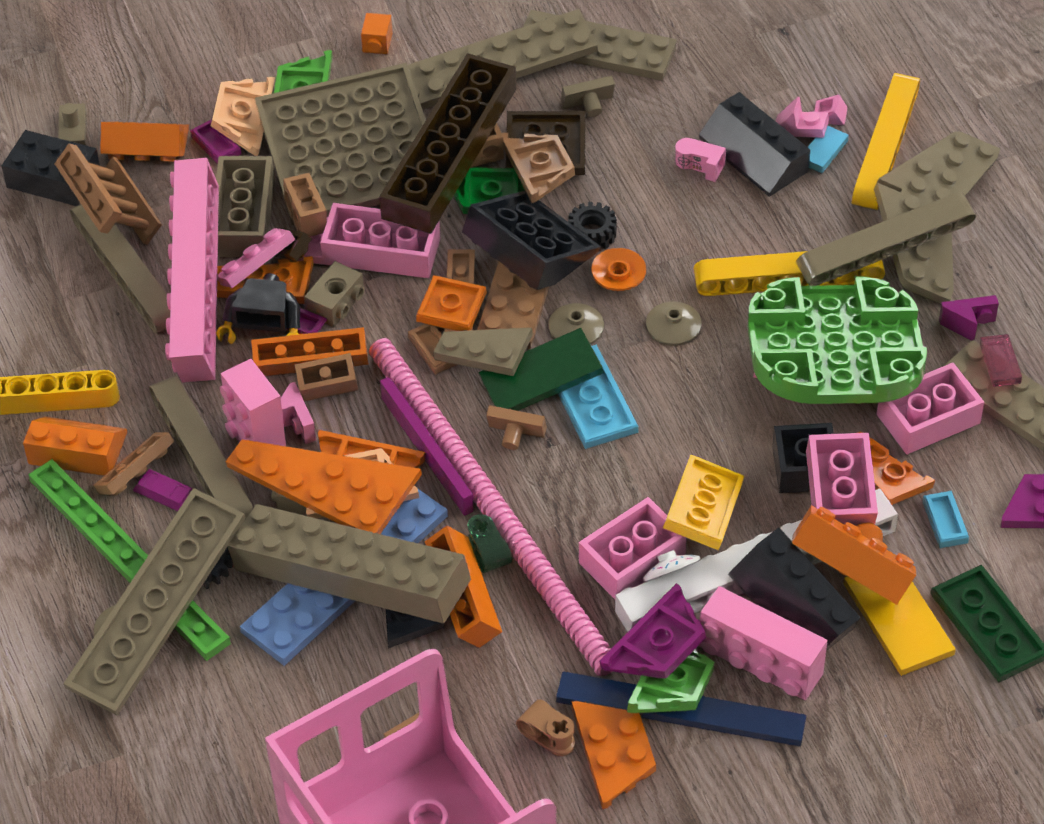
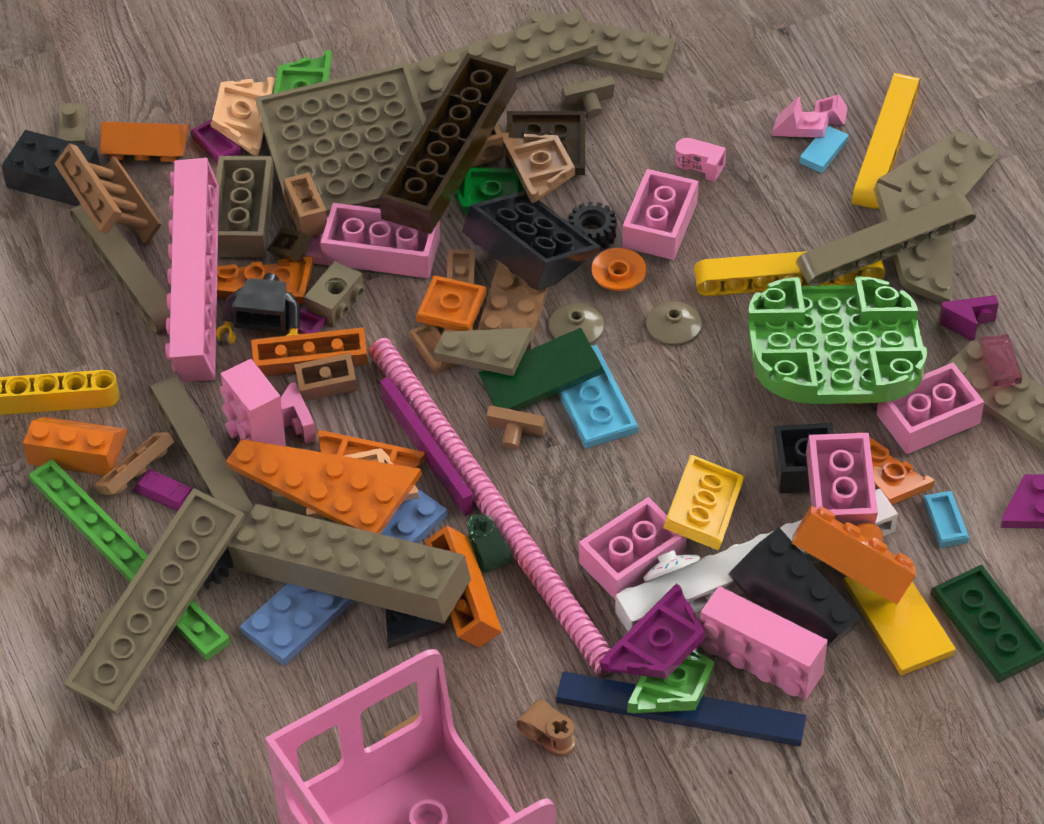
(254, 257): bright pink plate -> none
(376, 33): orange brick -> none
(614, 748): orange wing -> none
(660, 214): none -> bright pink brick
(756, 144): black slope -> none

